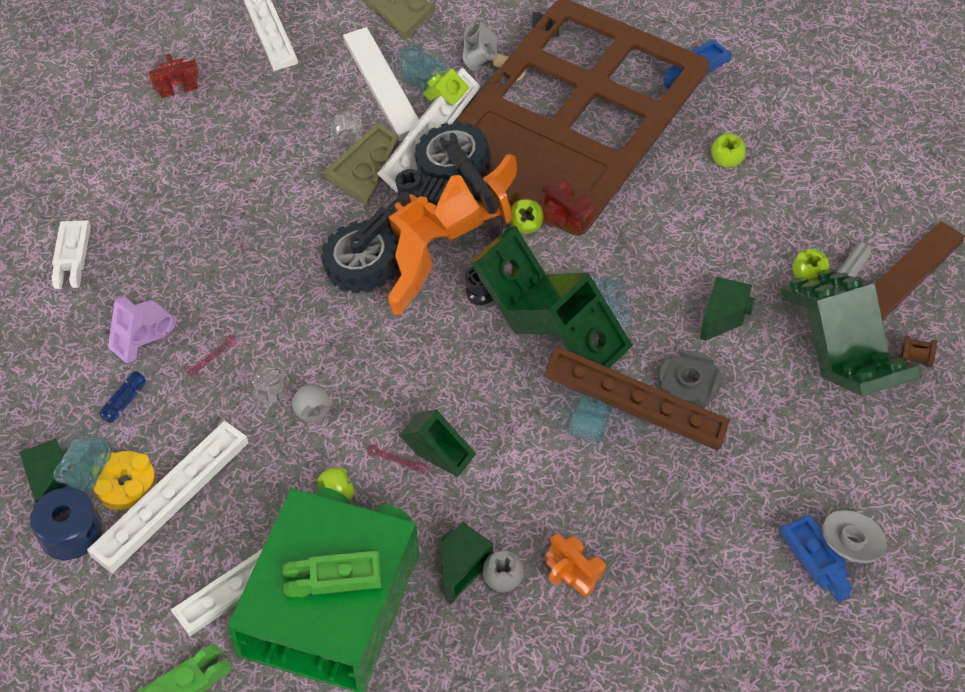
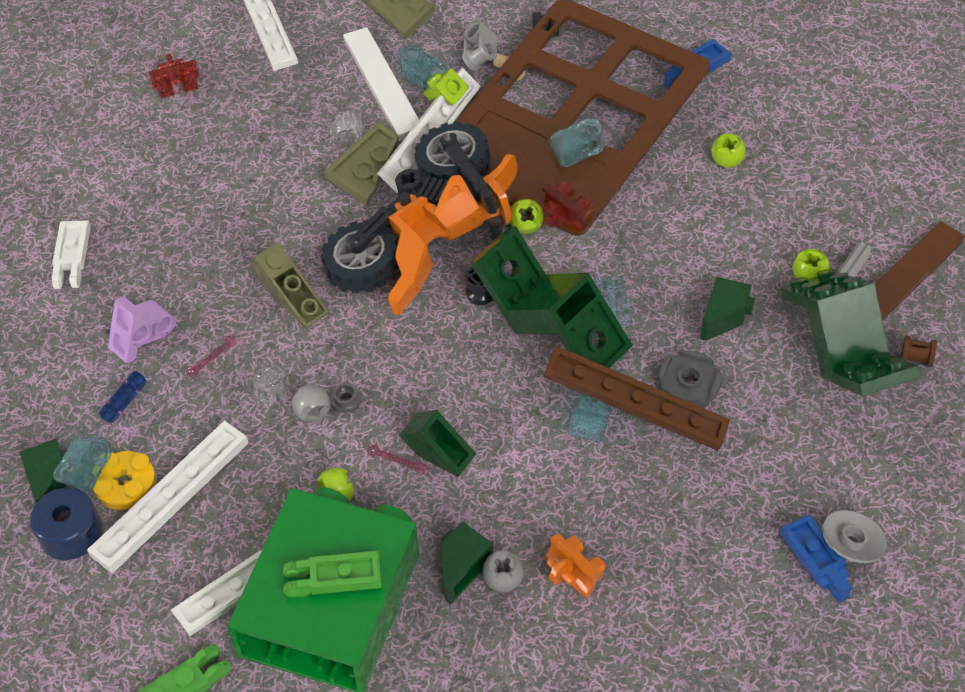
(288, 285): none -> olive slope
(342, 391): none -> flat silver plate
(575, 143): none -> clear light blue piece

